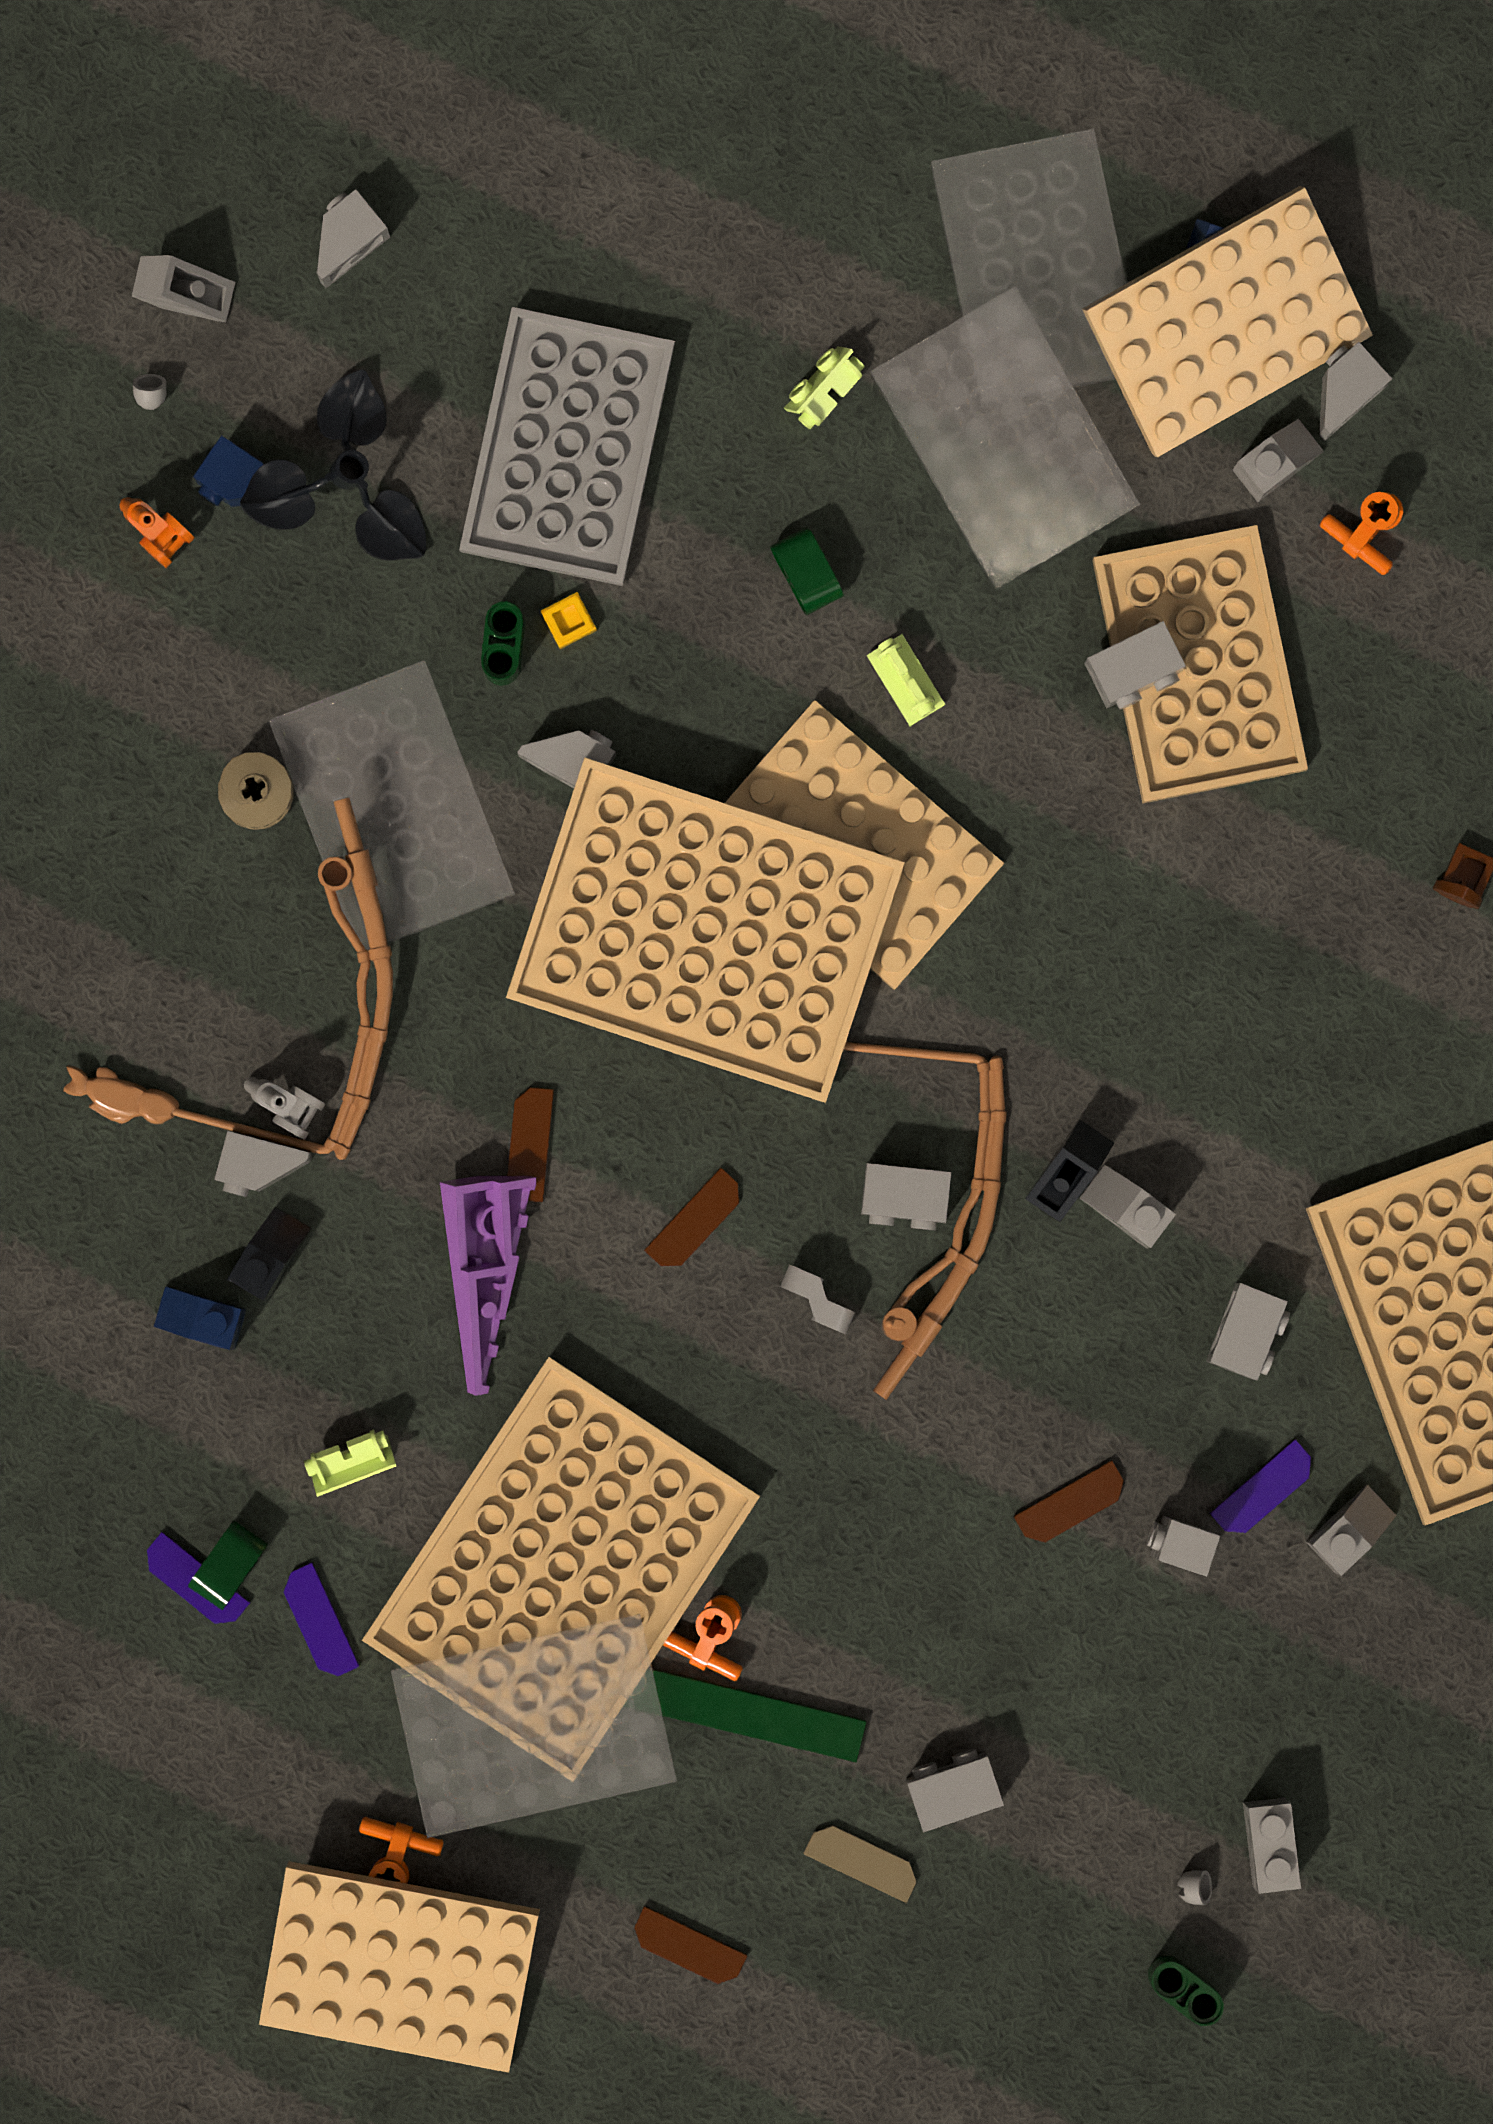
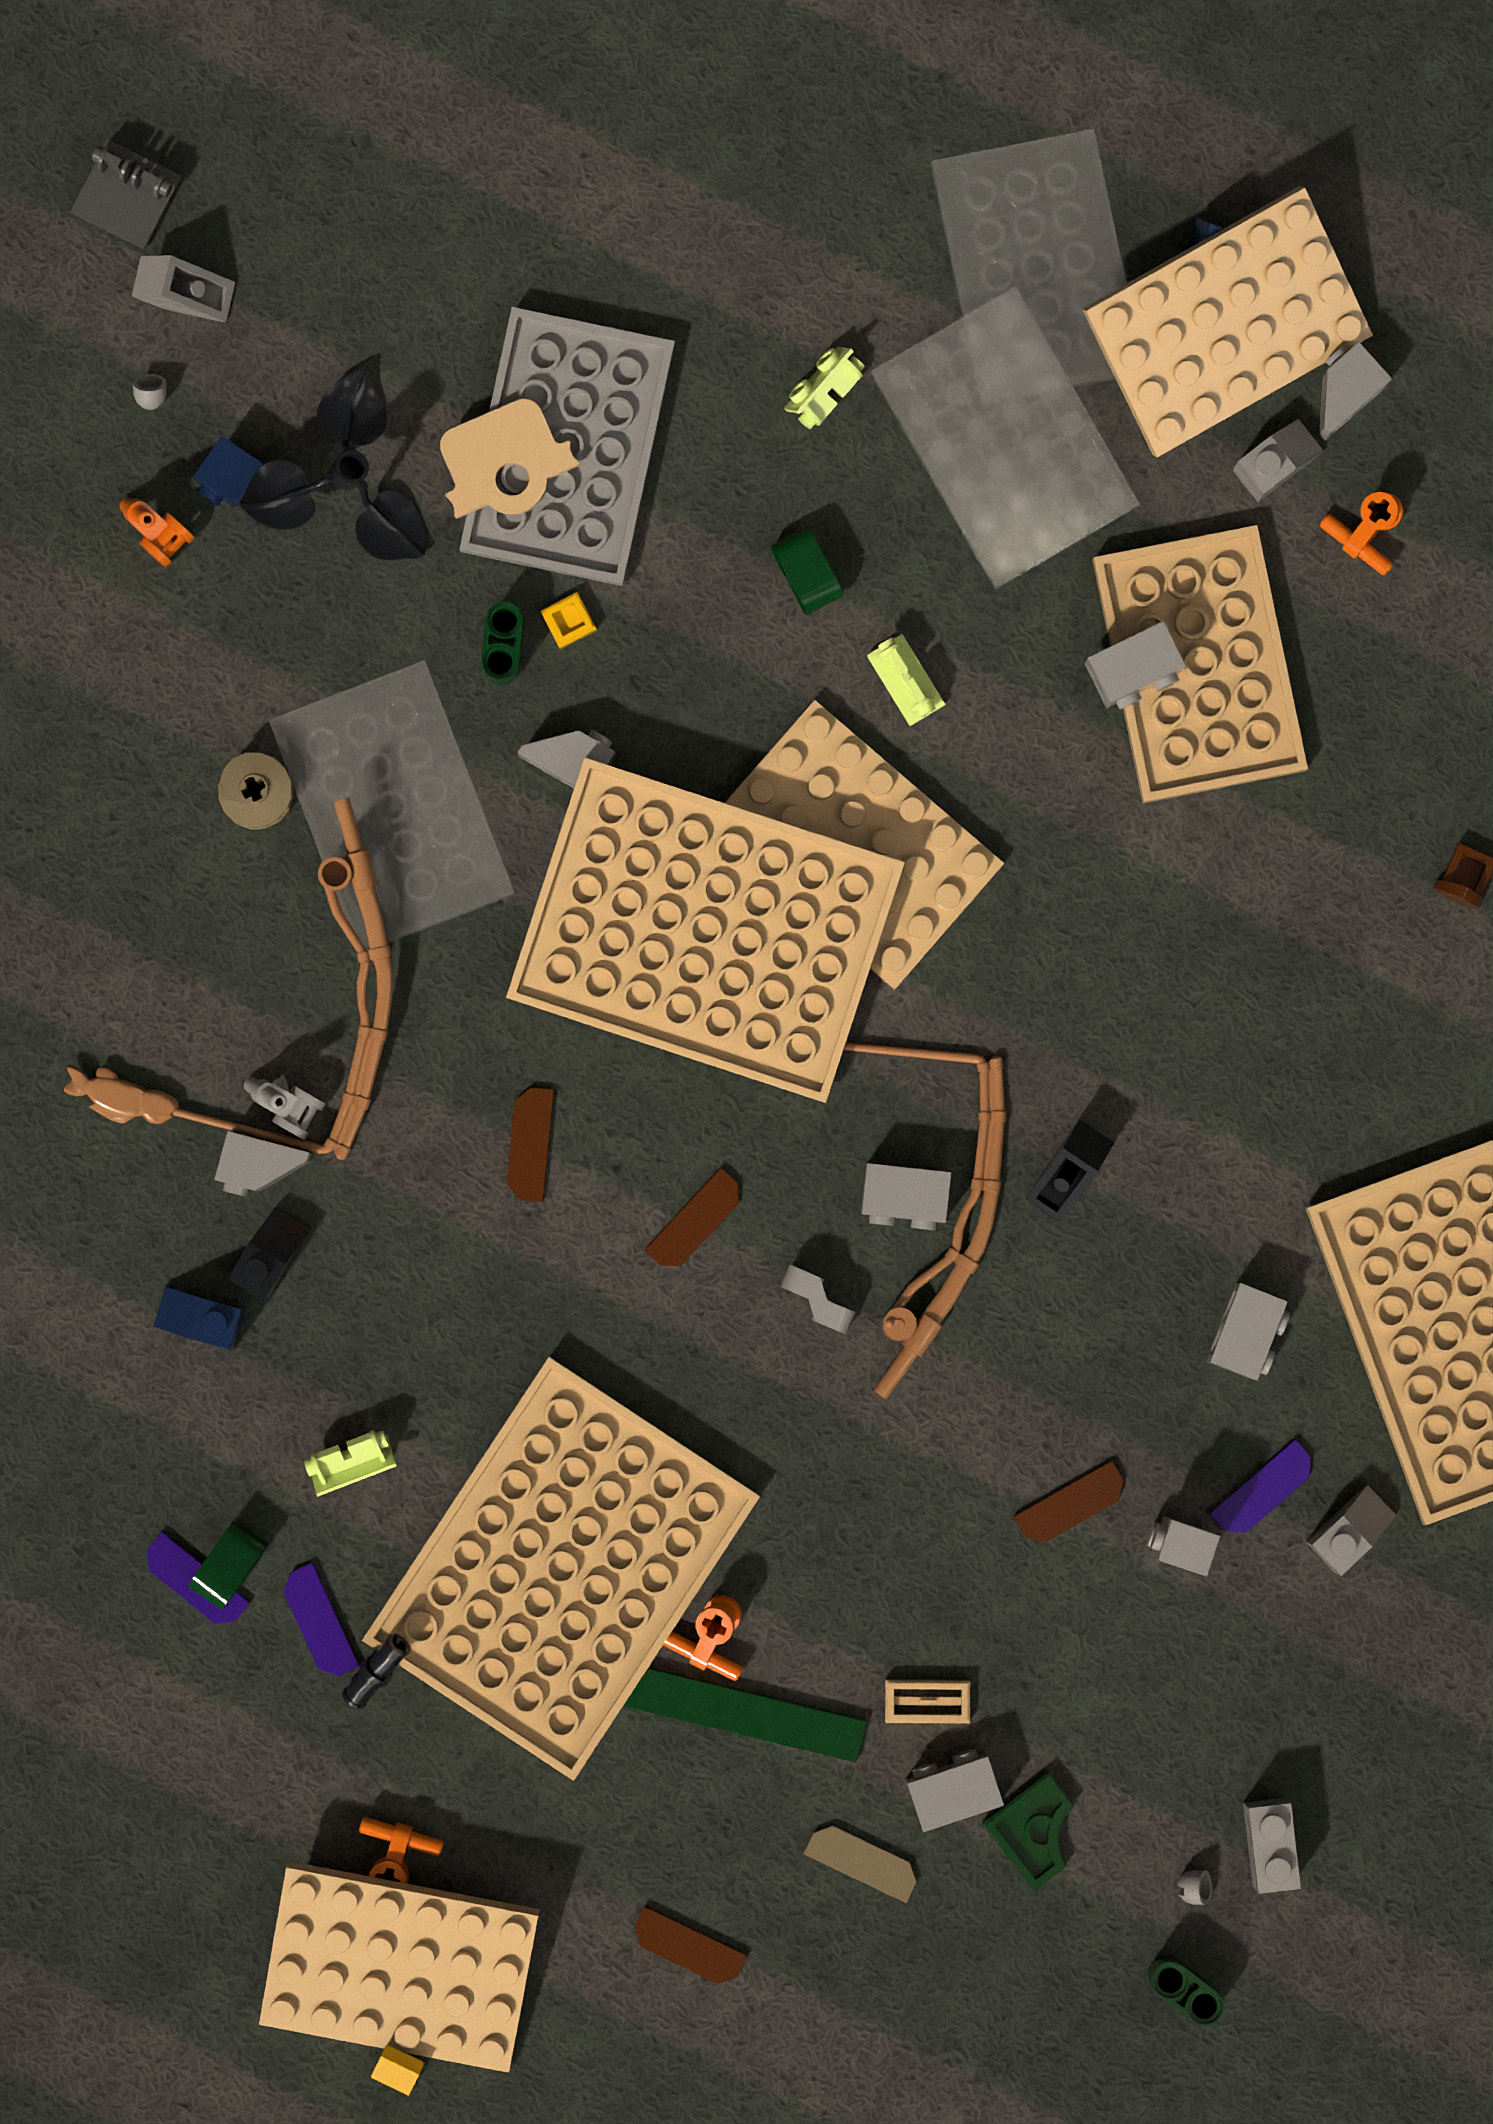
(125, 193): none -> dark grey hinge
(347, 236): light grey slope -> none
(376, 1671): none -> black pin
(397, 2069): none -> yellow tile
(482, 1236): medium lavender wedge -> none
(501, 438): none -> tan piece
(533, 1725): clear plate -> none
(891, 1700): none -> tan tile
(1030, 1829): none -> dark green tile
(1127, 1206): light grey slope -> none

